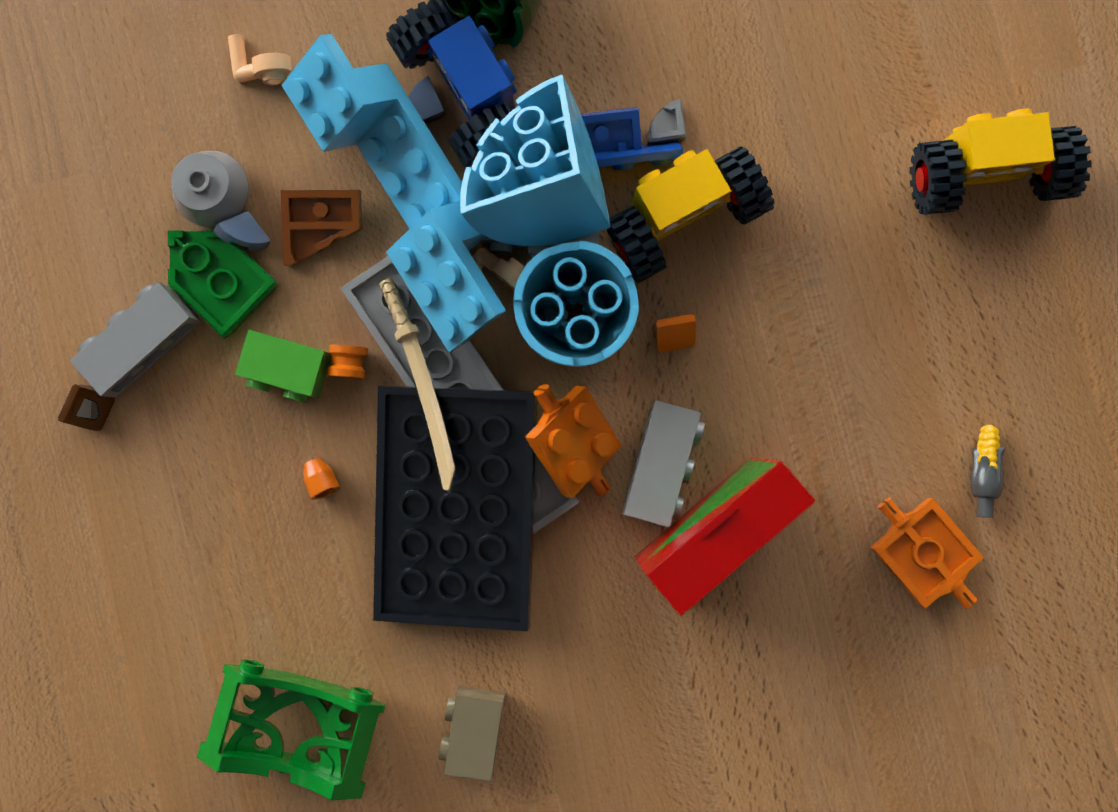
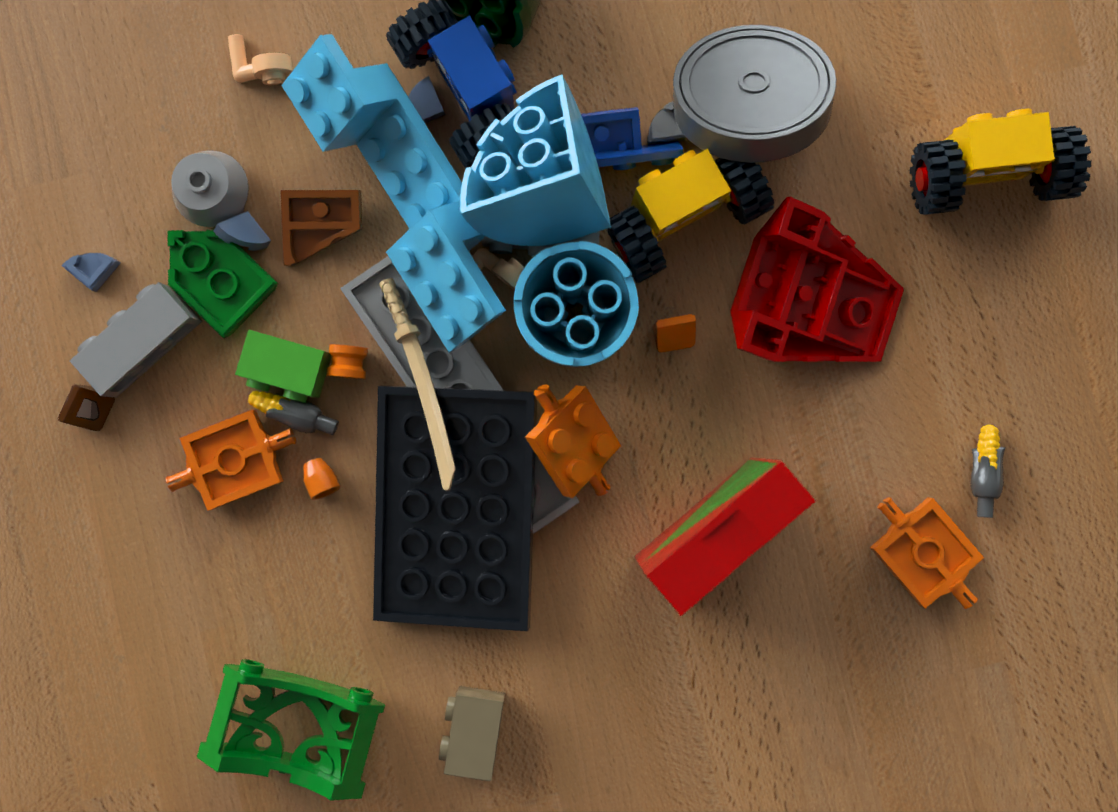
(91, 268): none -> sand blue tile
(231, 459): none -> orange plate
(293, 413): none -> dark grey piece
(663, 463): light grey brick -> none
(753, 93): none -> brick
(812, 293): none -> red wedge

